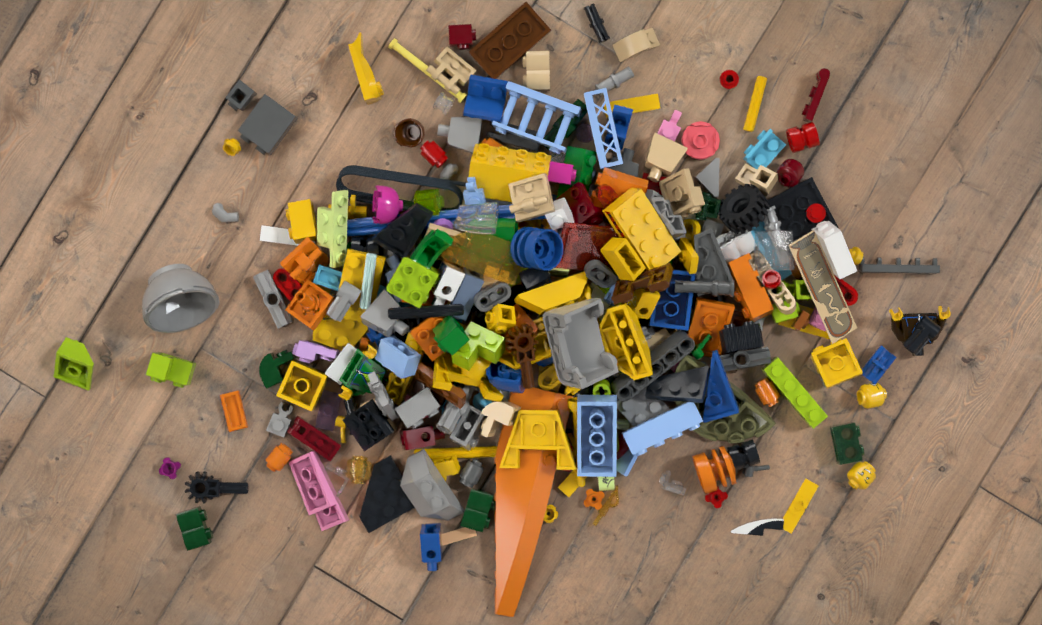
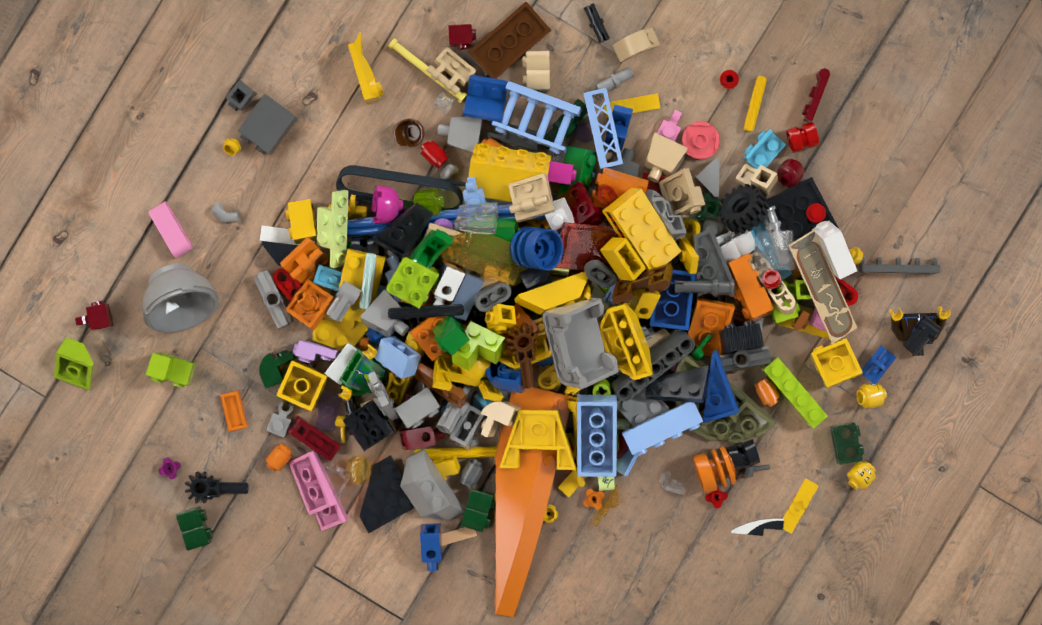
(97, 316): none -> dark red brick
(170, 229): none -> bright pink beam
(278, 251): none -> black slope

